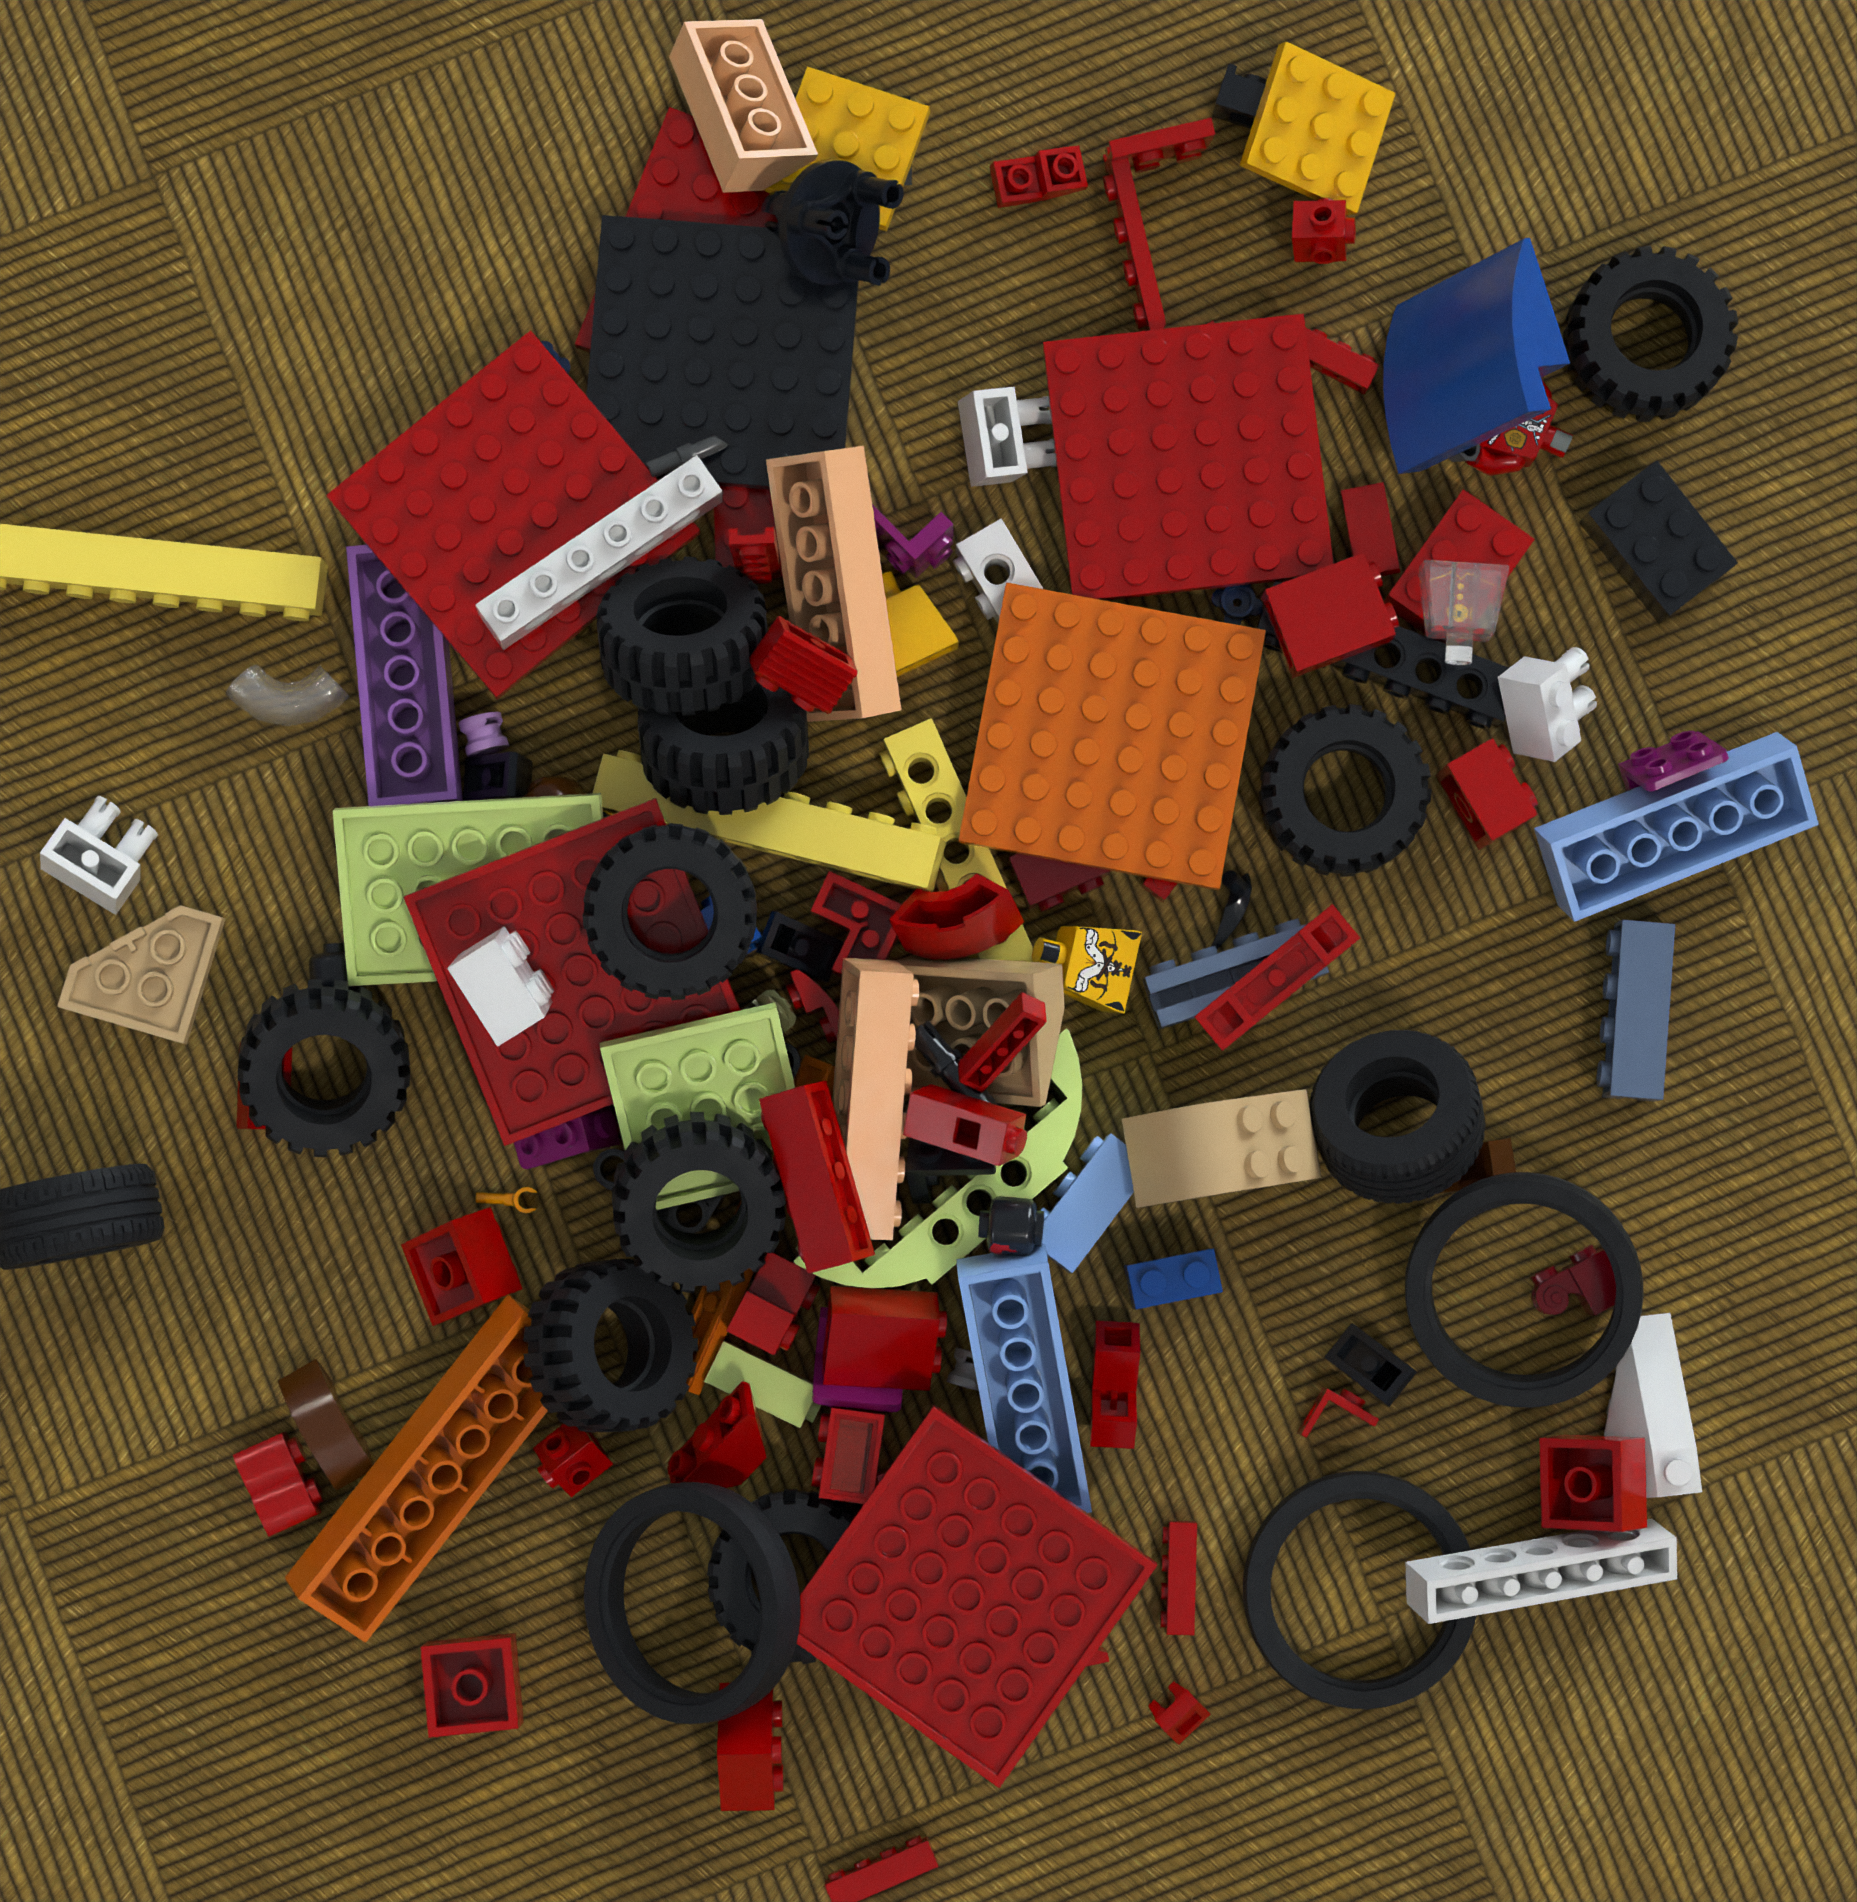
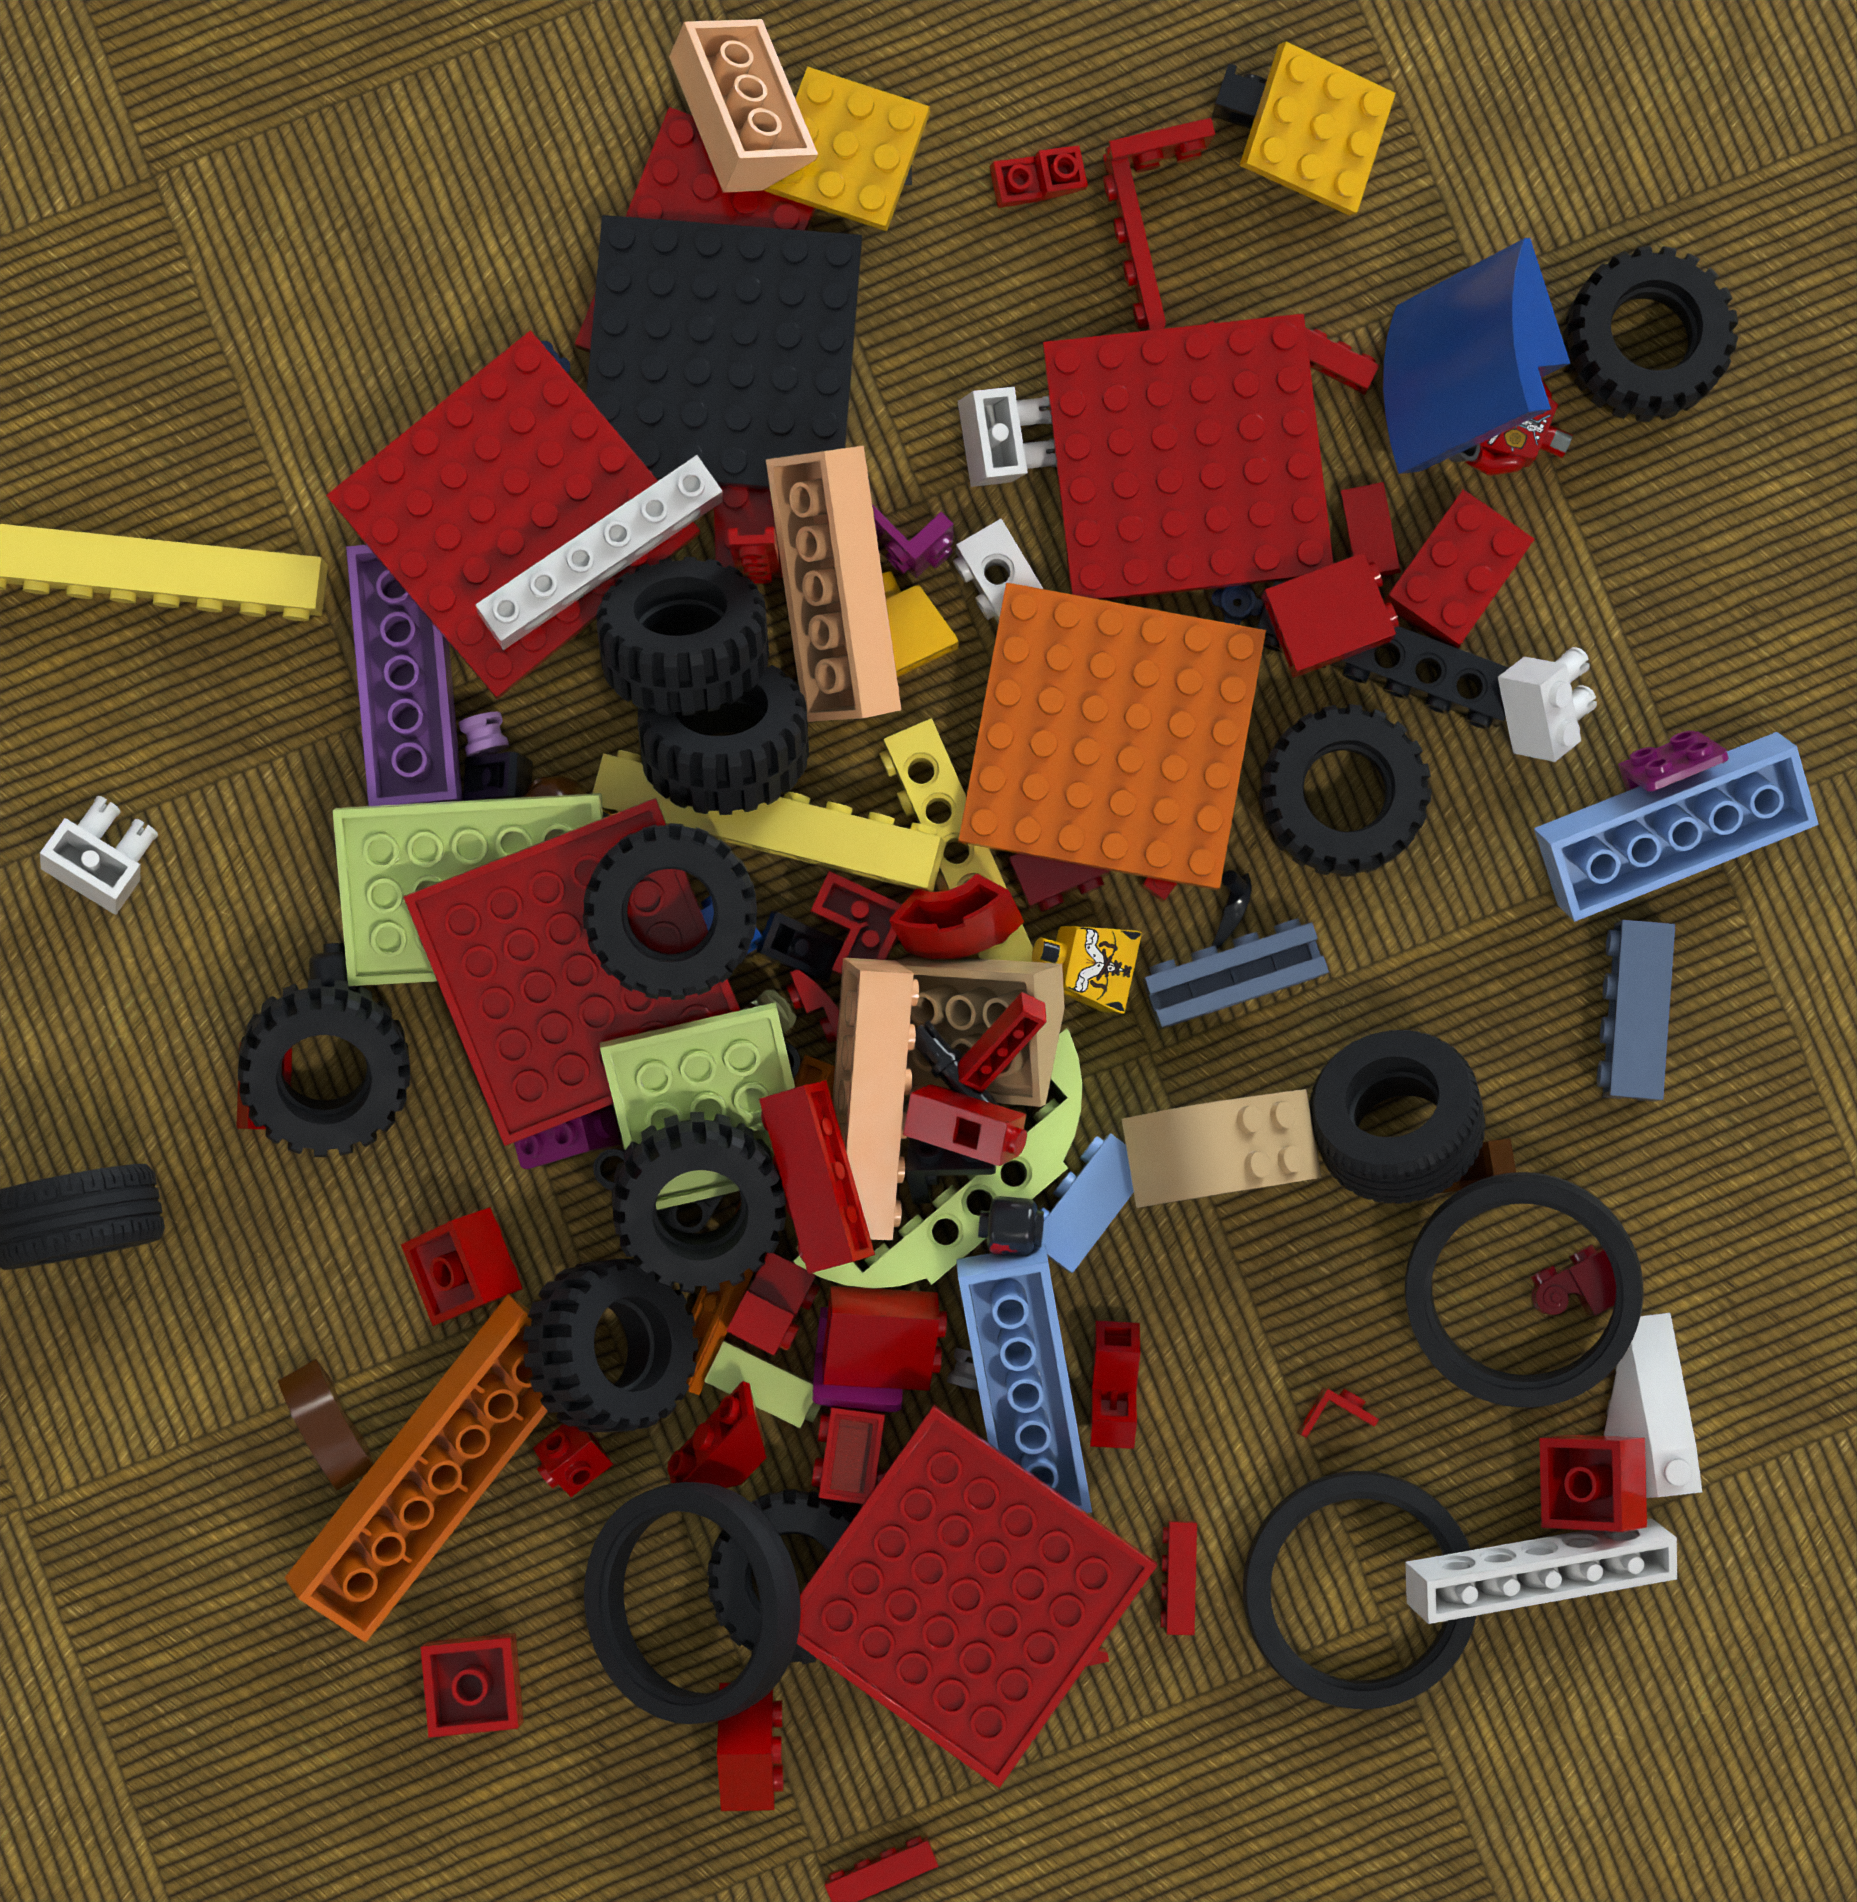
(149, 975): tan plate -> none
(278, 1483): red brick -> none
(286, 702): clear cylinder -> none
(502, 984): white brick -> none
(506, 1199): light orange hand -> none
(684, 453): dark grey piece -> none
(802, 666): red brick -> none
(833, 222): black piece -> none
(1173, 1278): blue brick -> none
(1181, 1716): red tile -> none
(1277, 977): red slope -> none
(1322, 231): red brick -> none
(1370, 1365): black slope -> none
(1461, 604): clear torso -> none
(1487, 793): red brick -> none
(1658, 542): black brick -> none

